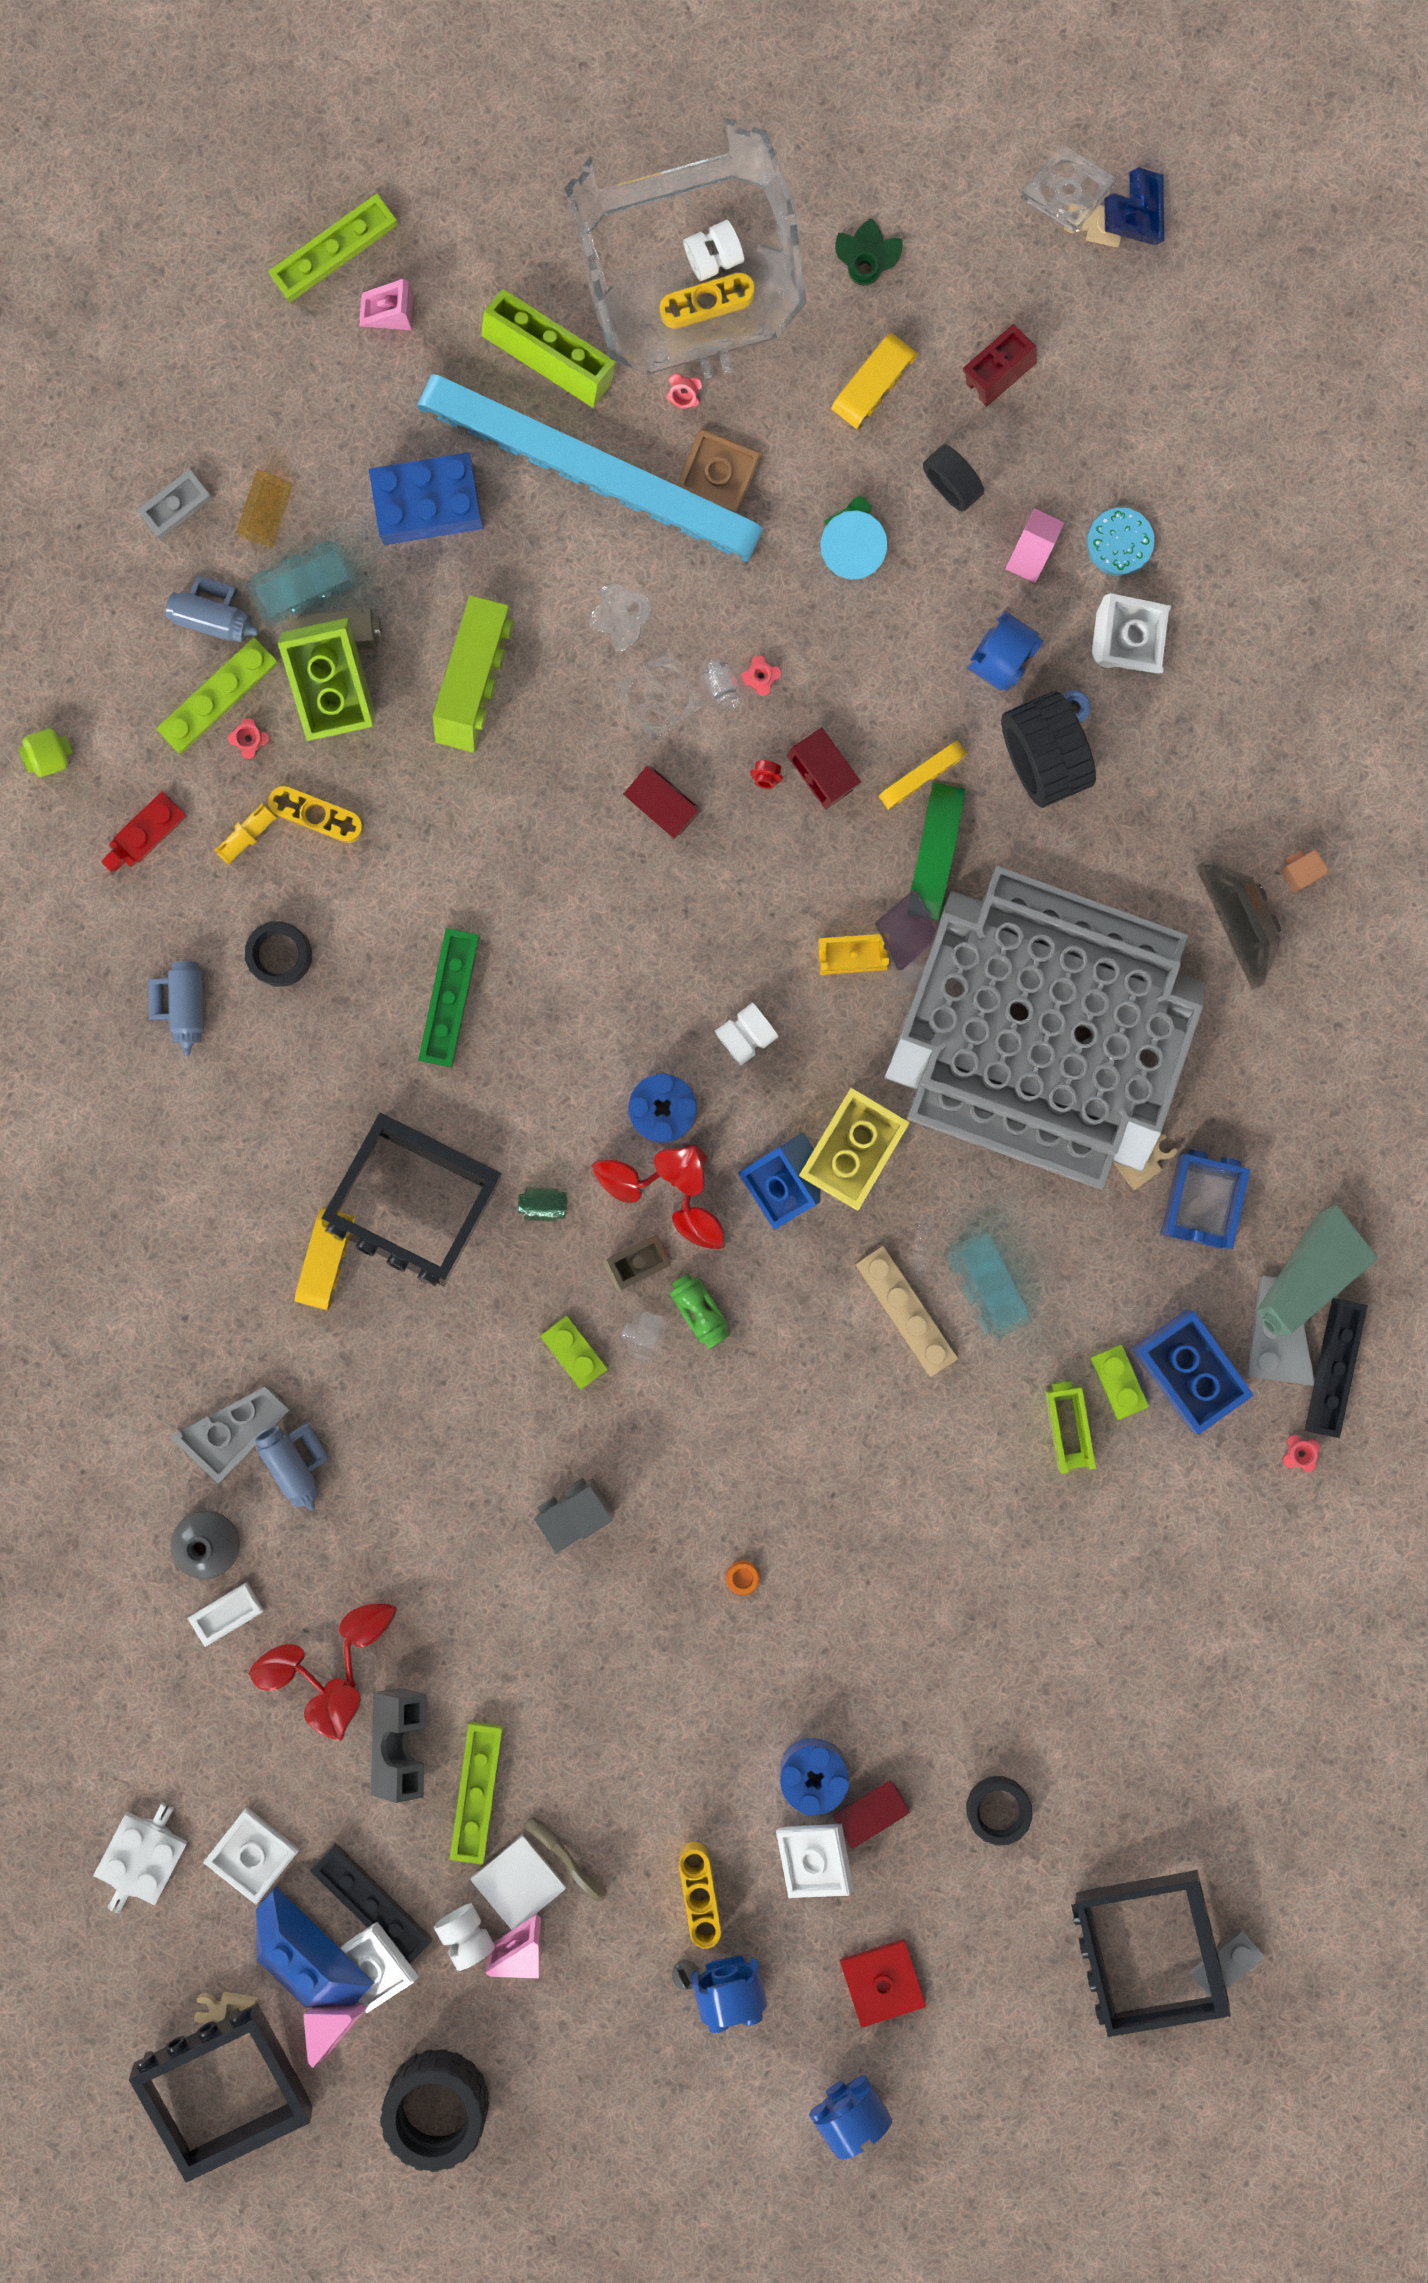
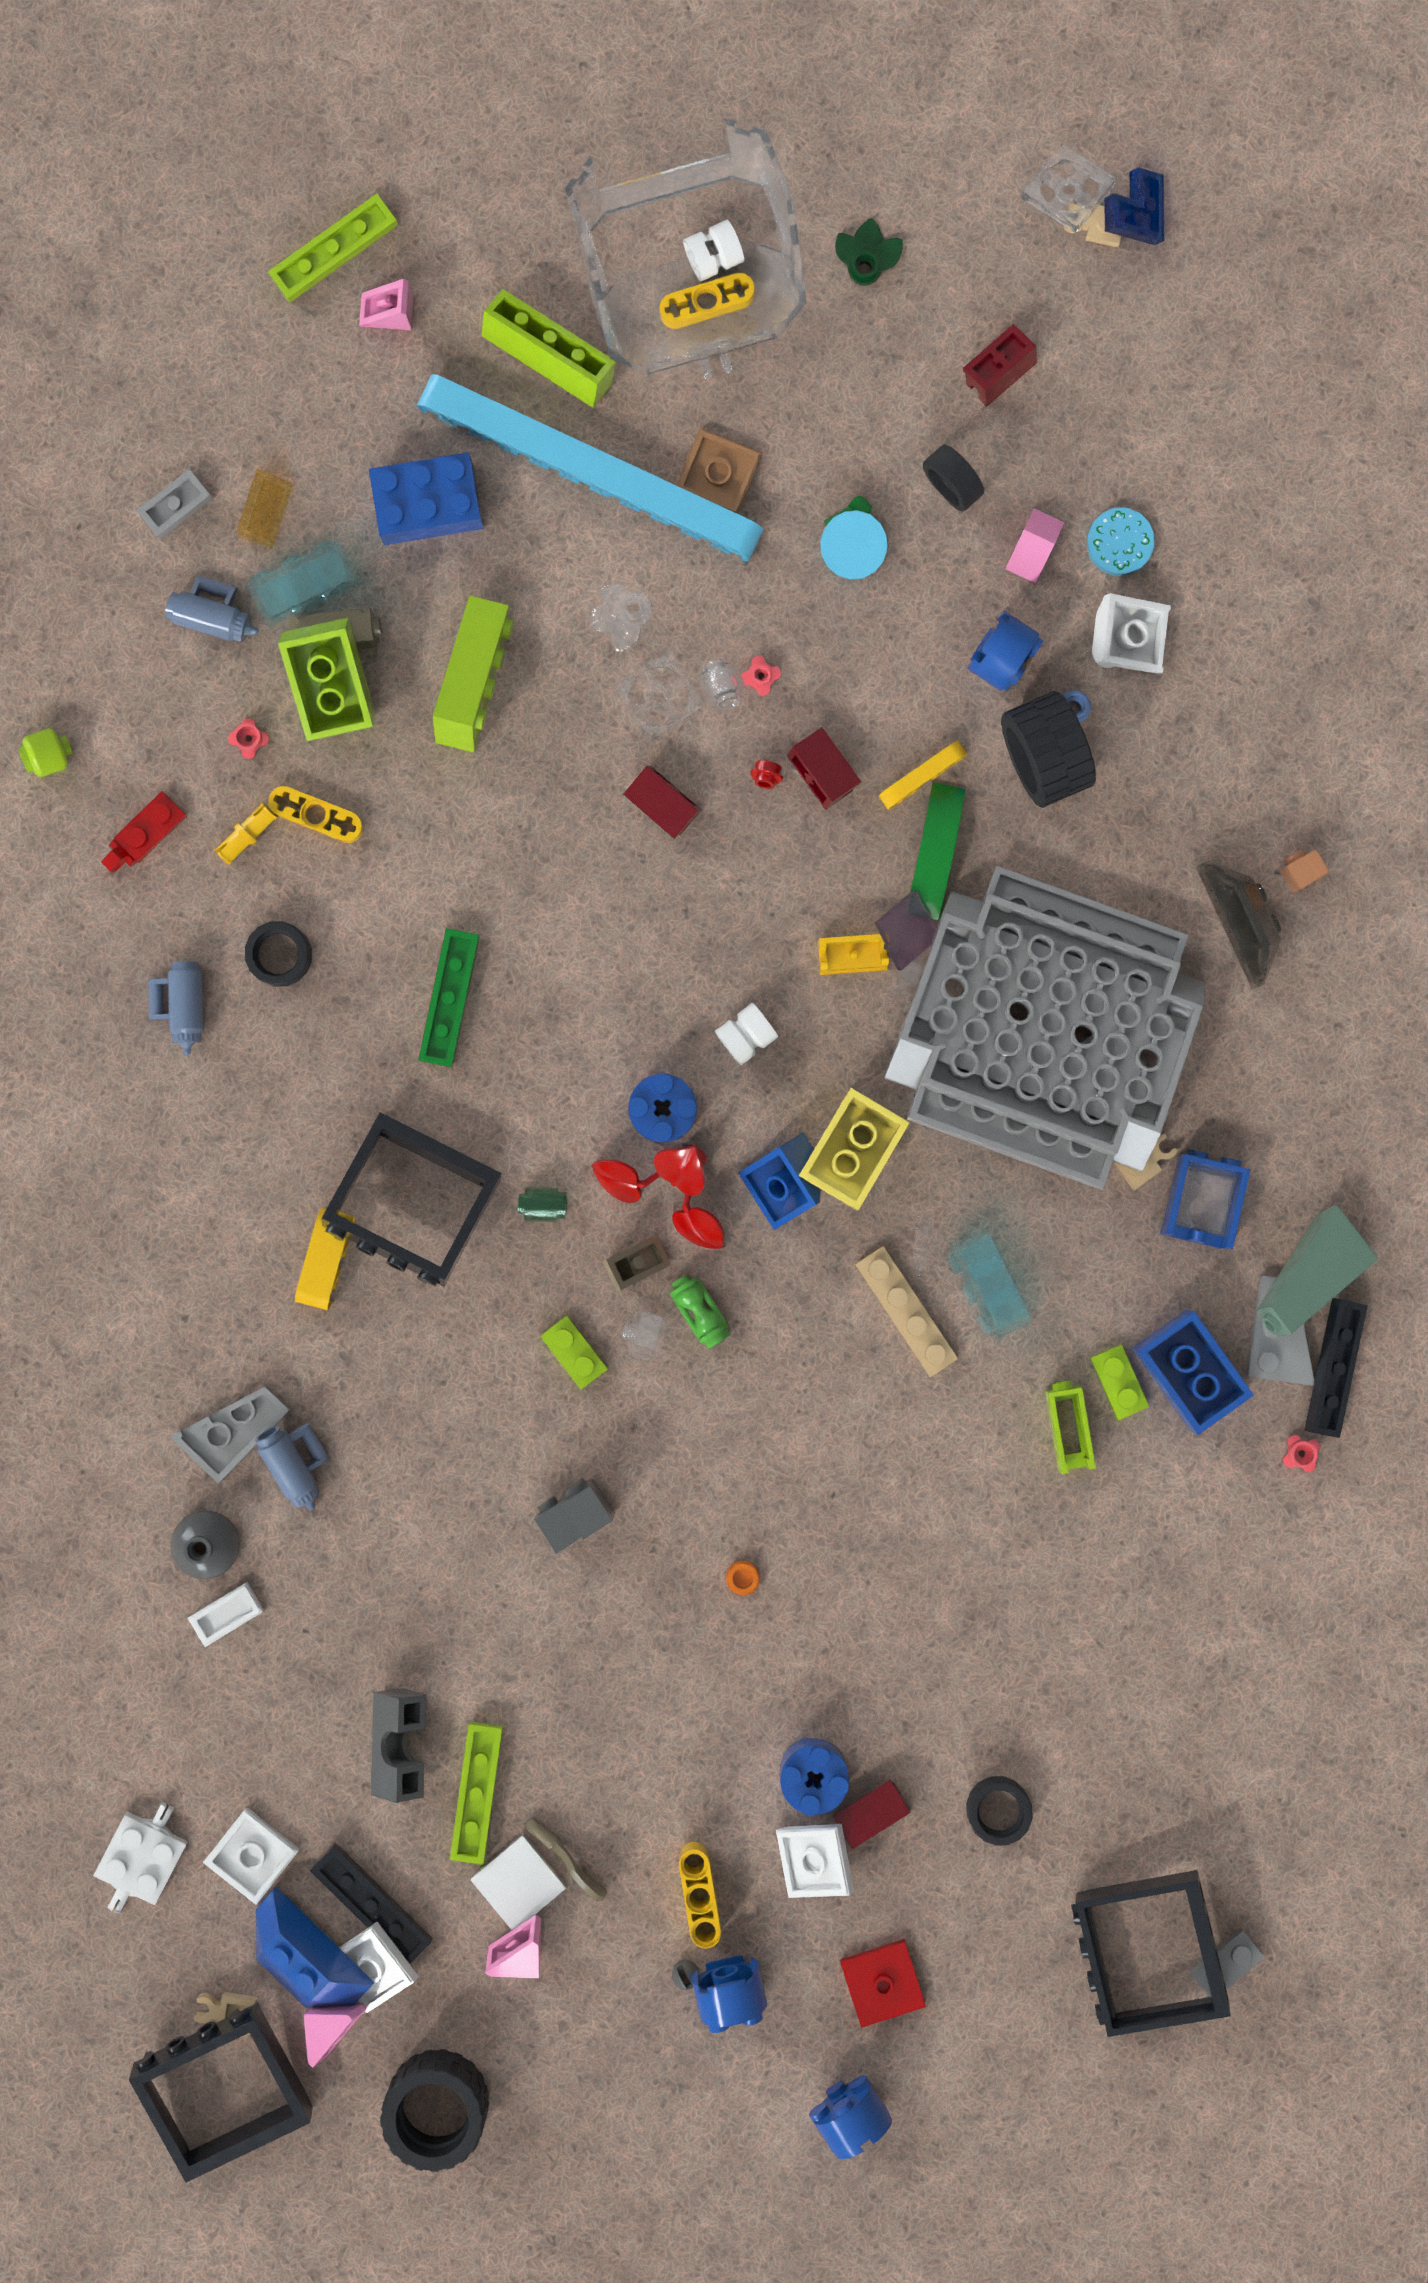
(217, 696): lime plate -> none
(339, 1700): red plant -> none
(466, 1939): white wheel -> none
(680, 398): coral plate -> none
(873, 379): yellow beam -> none

